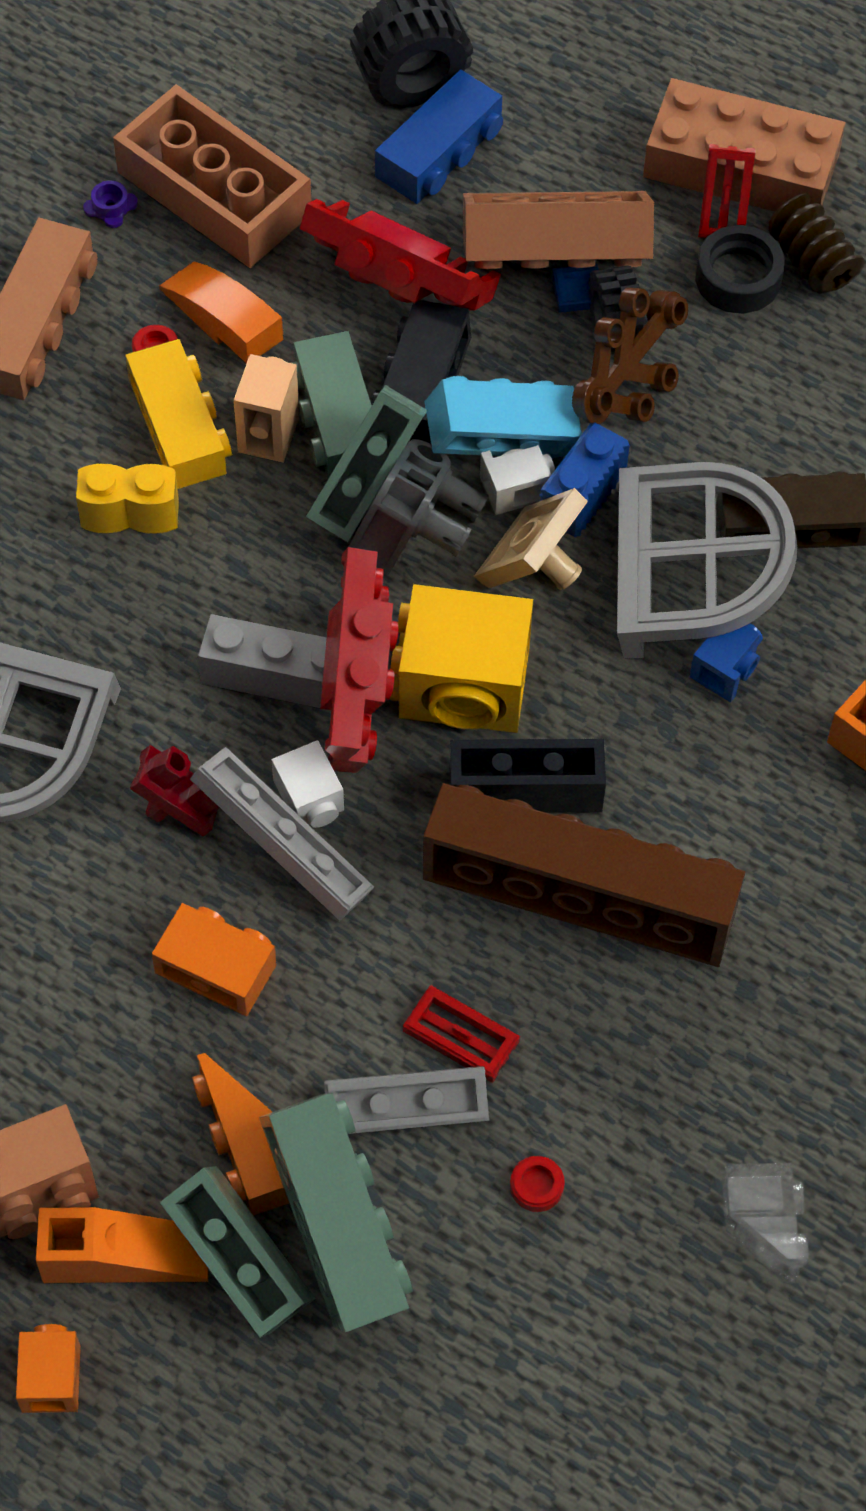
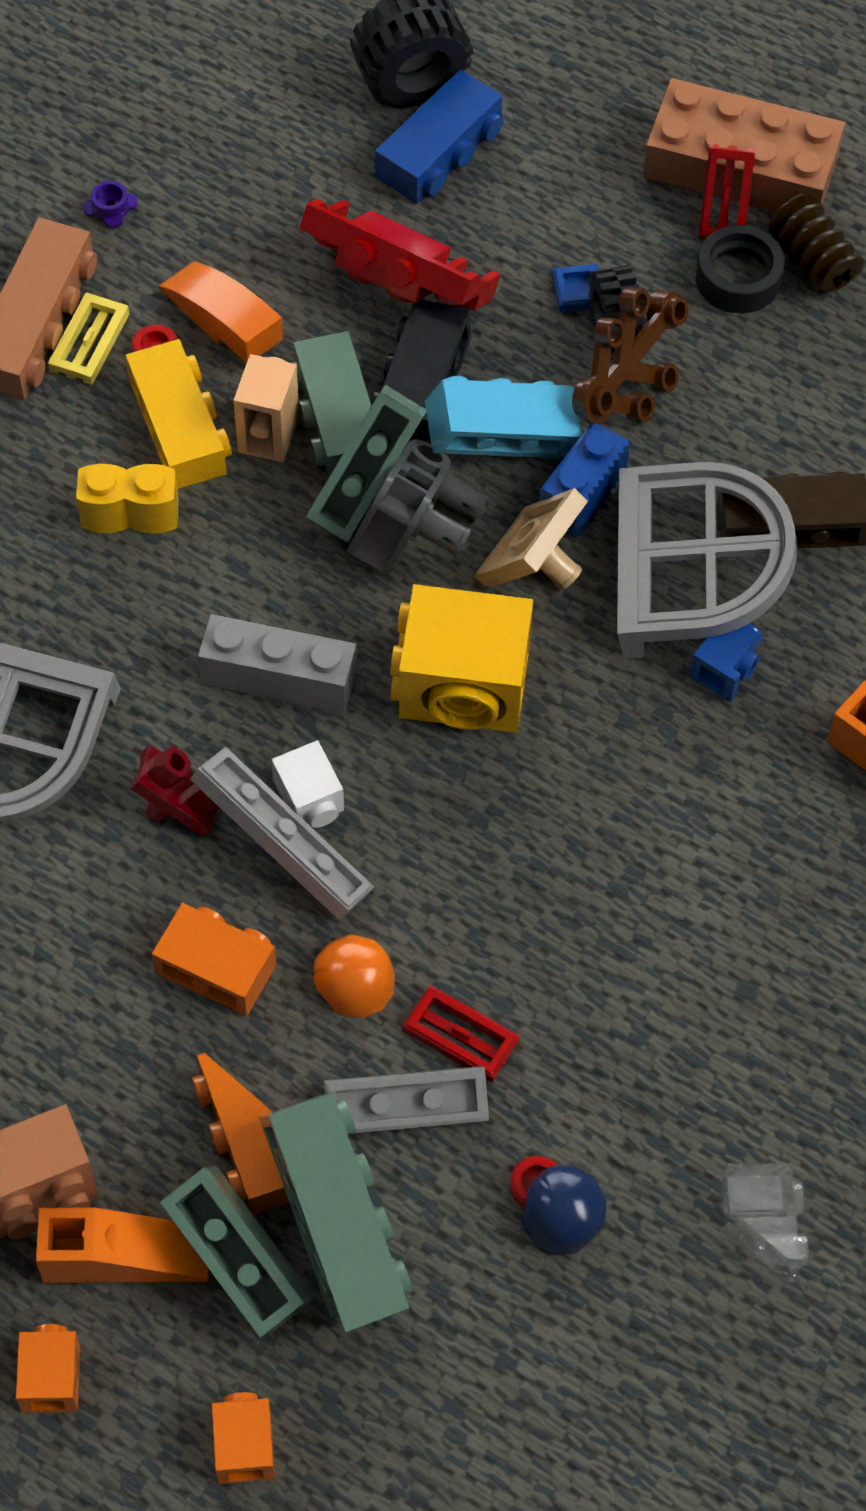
(76, 369): none -> light yellow tile
(212, 175): nougat brick -> none
(243, 1439): none -> orange brick
(354, 976): none -> orange hair
(357, 660): red bracket -> none
(515, 477): white brick -> none
(541, 772): black brick -> none
(558, 227): nougat brick -> none
(563, 1209): none -> dark blue hair
(581, 873): reddish brown brick -> none

